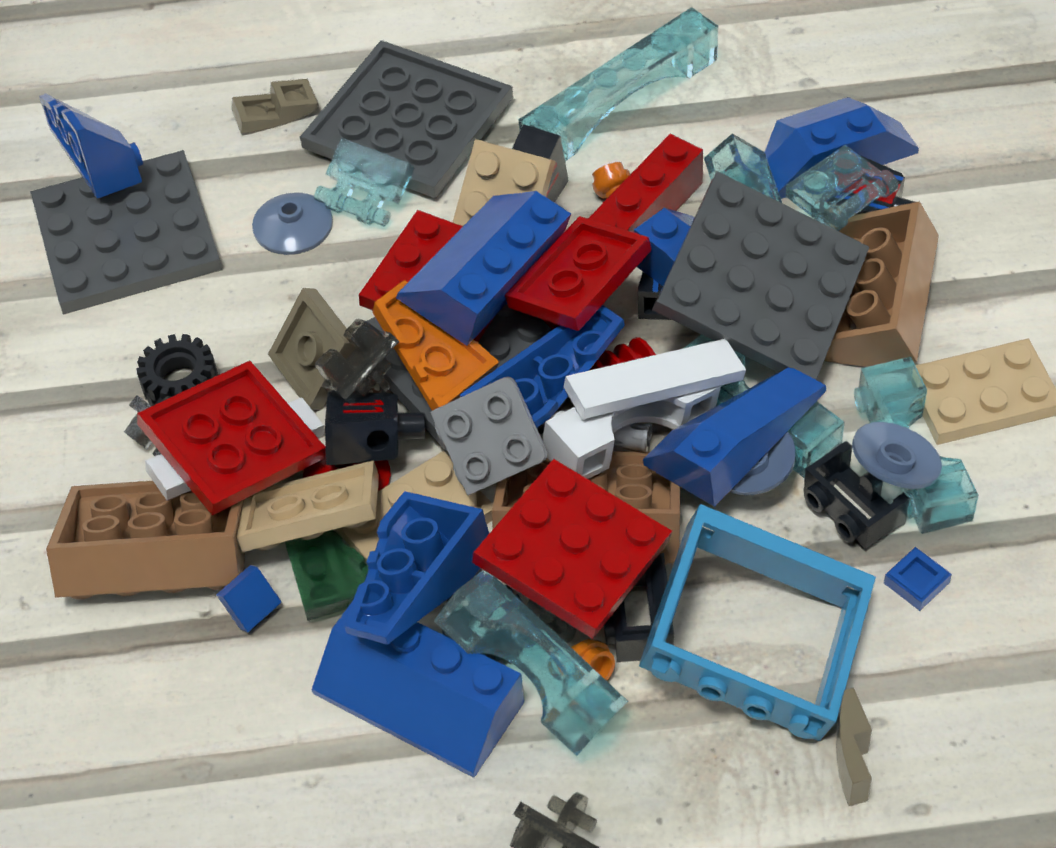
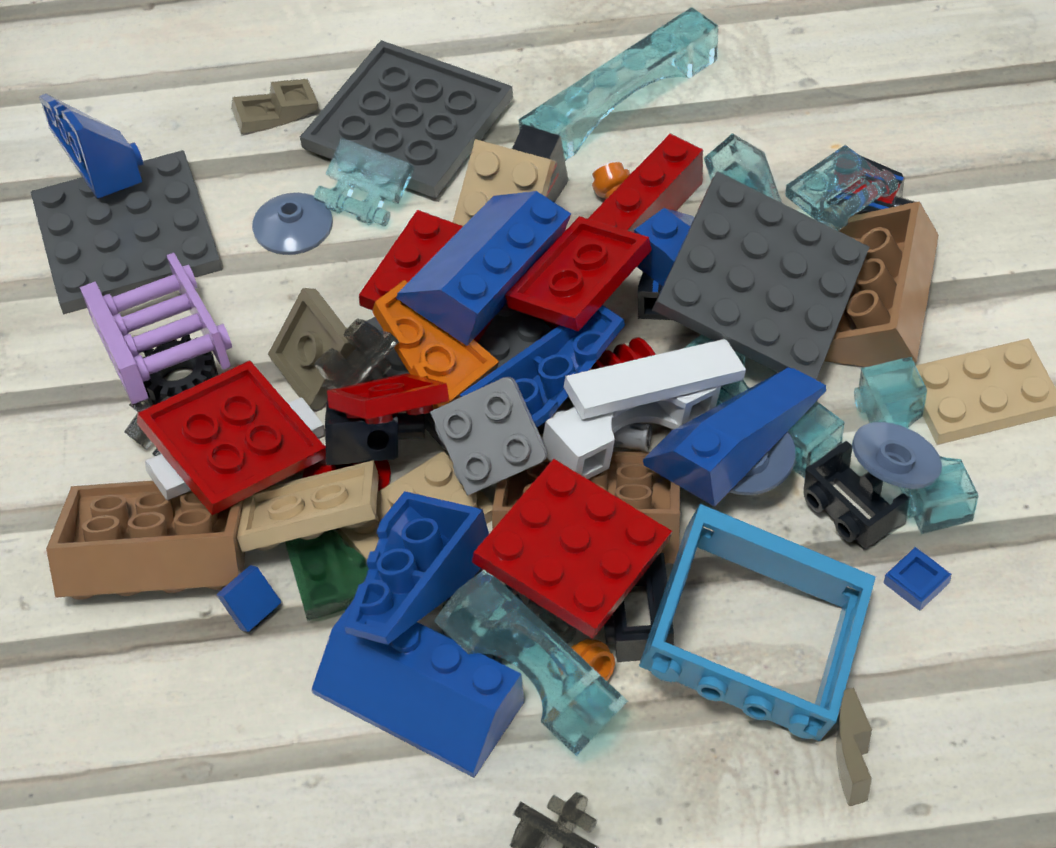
(124, 348): none -> lavender fence
(383, 397): none -> red plate
(814, 134): blue wedge -> none

